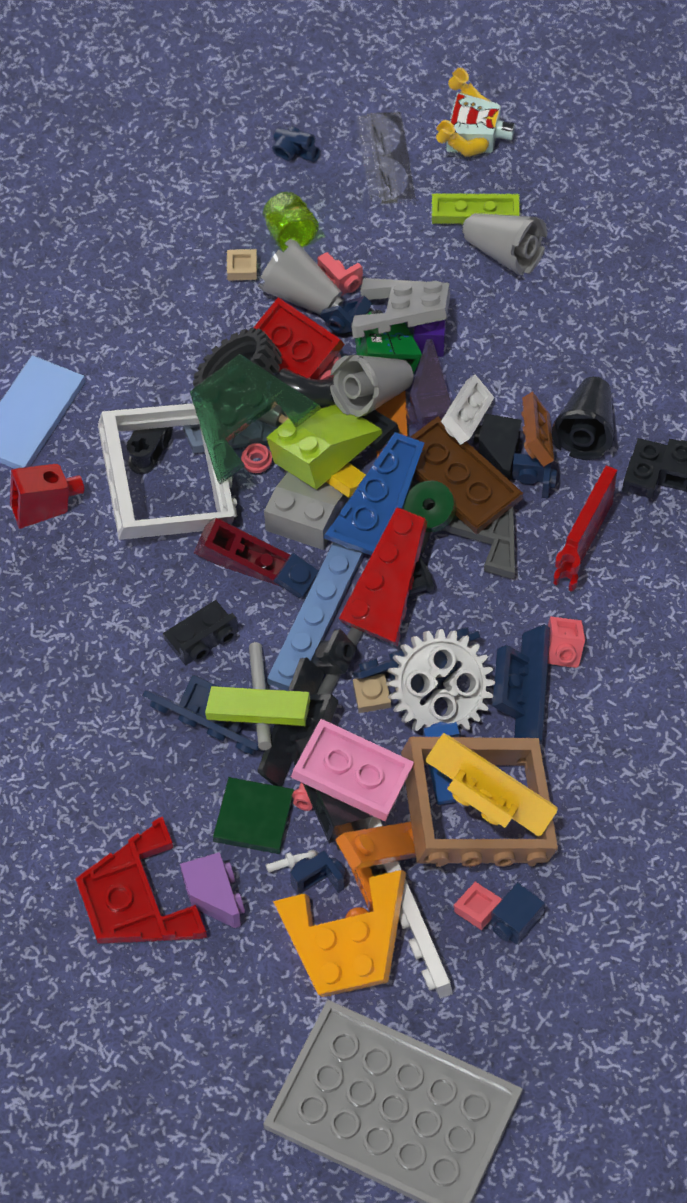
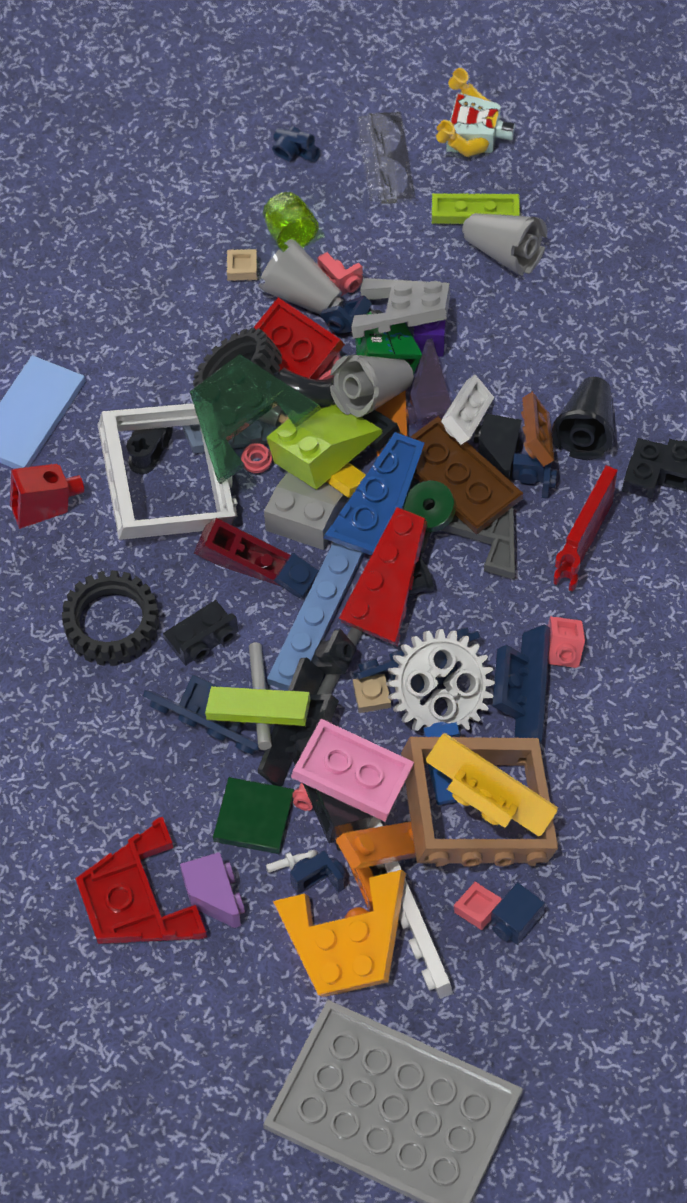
(105, 586): none -> black tyre

